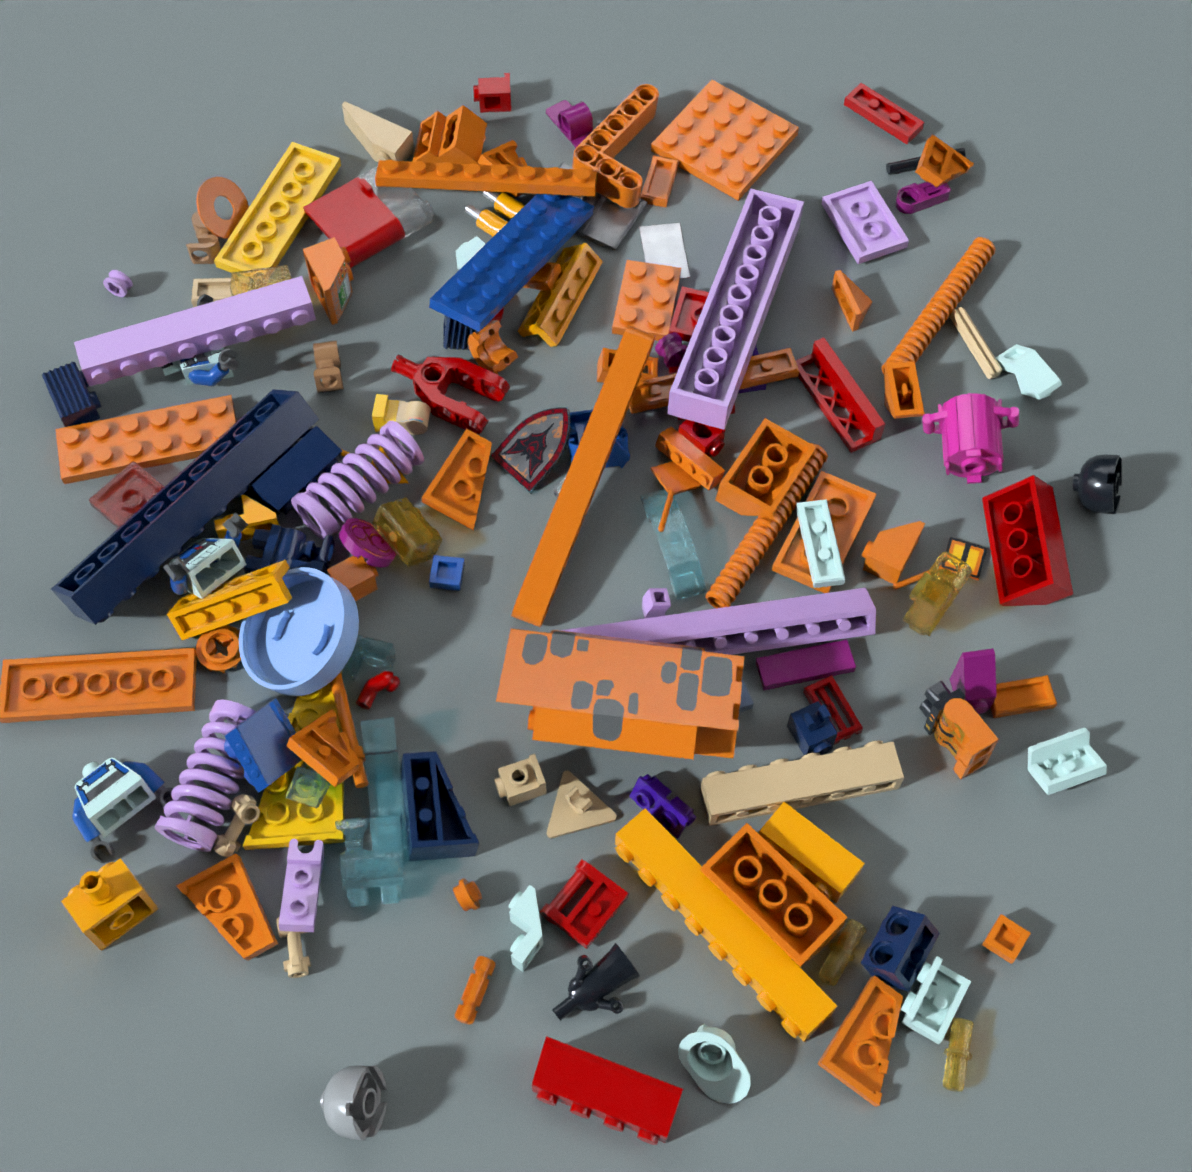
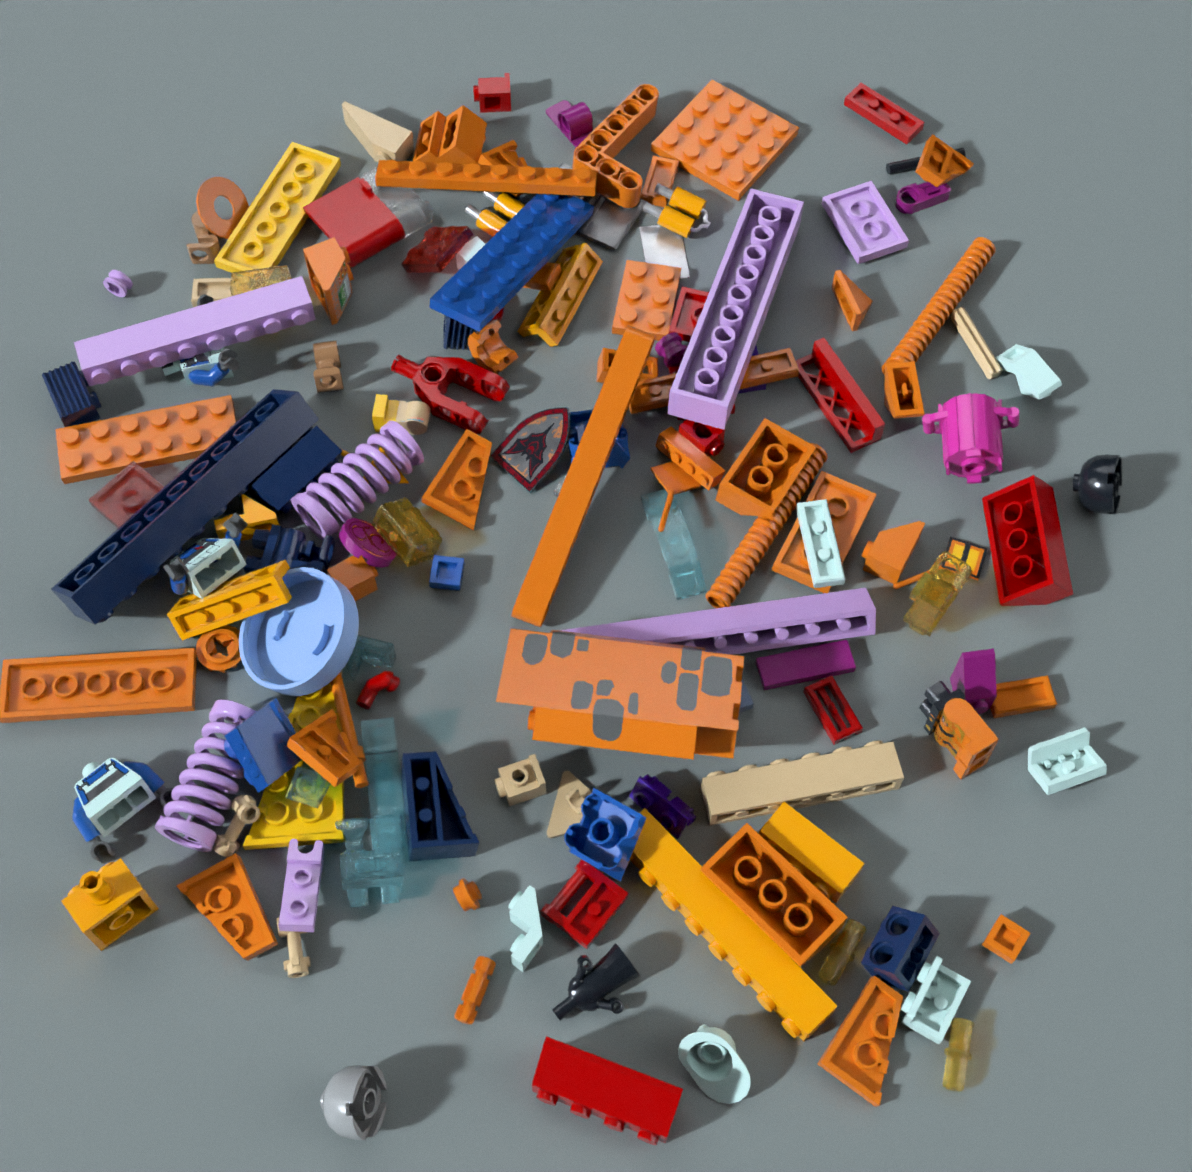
(436, 249): none -> clear red plate
(605, 833): none -> blue slope
(655, 602): lavender piece -> none
(675, 220): none -> light orange piece
(812, 729): dark blue brick -> none

